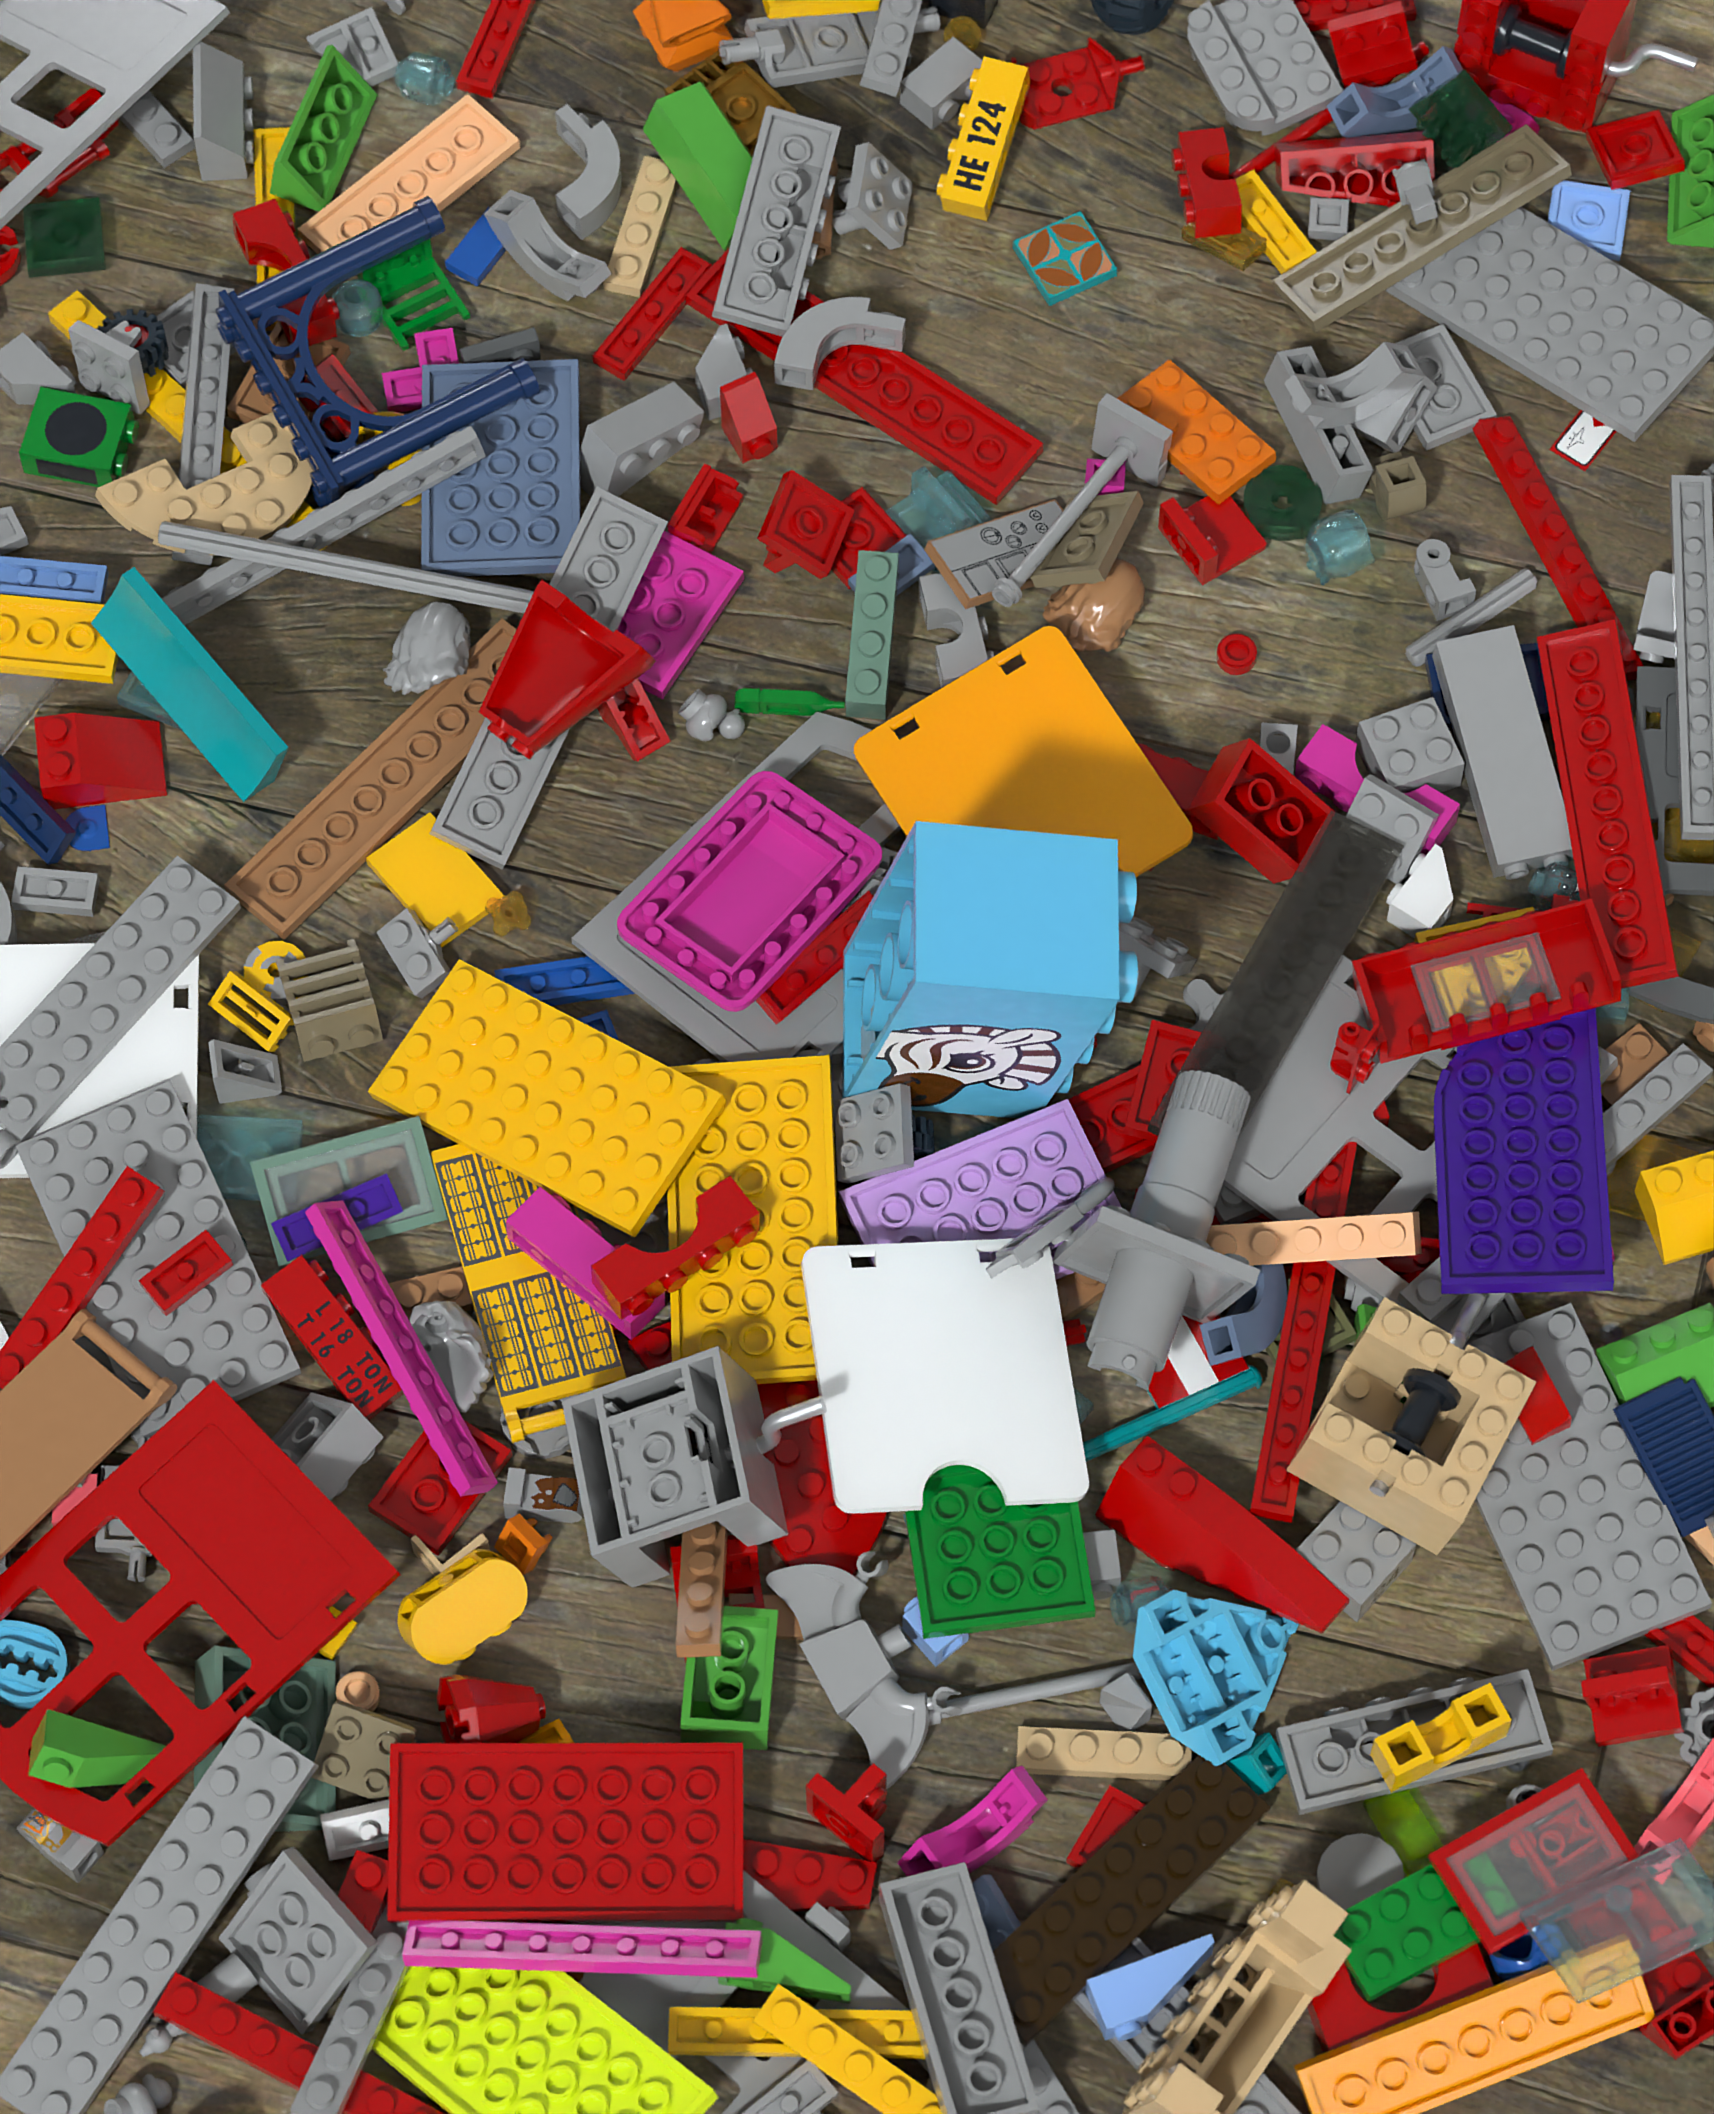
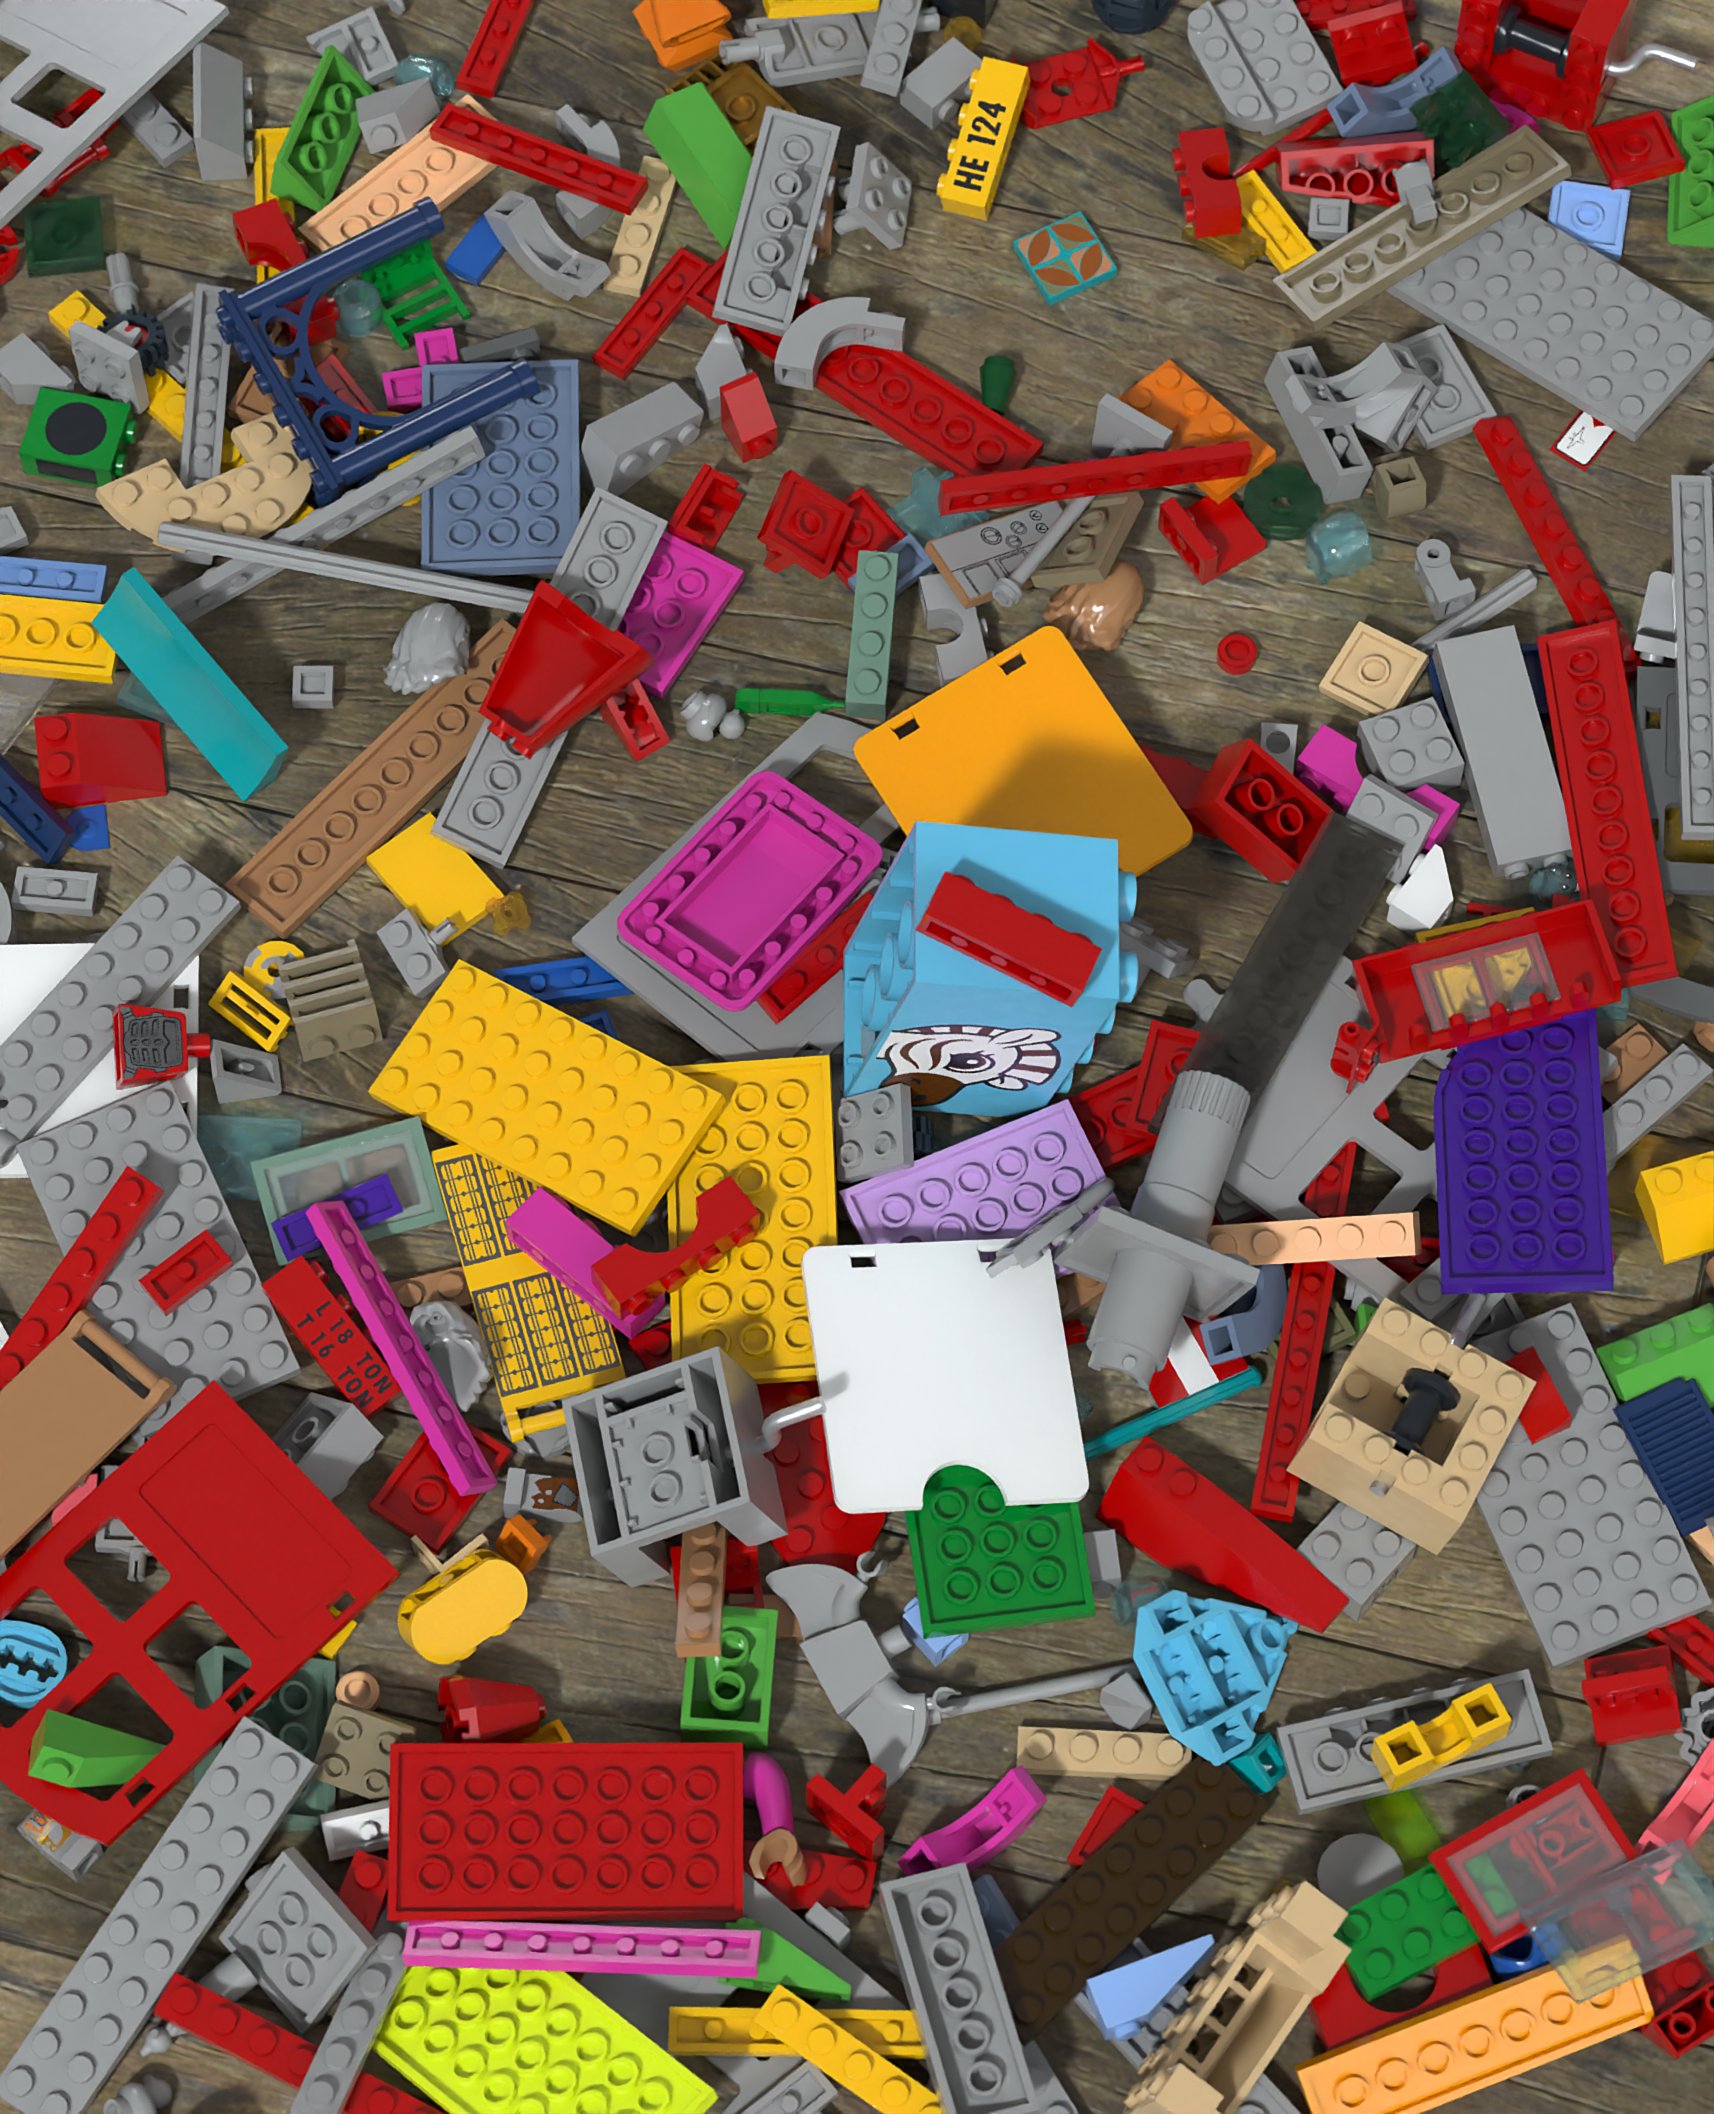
(122, 287): none -> light grey axle
(153, 1045): none -> torso
(313, 687): none -> light grey plate
(396, 114): none -> light grey slope
(539, 159): none -> red plate
(770, 1790): none -> piece
(997, 381): none -> dark green cone
(1009, 938): none -> red brick
(1094, 477): none -> red plate
(1373, 672): none -> tan plate

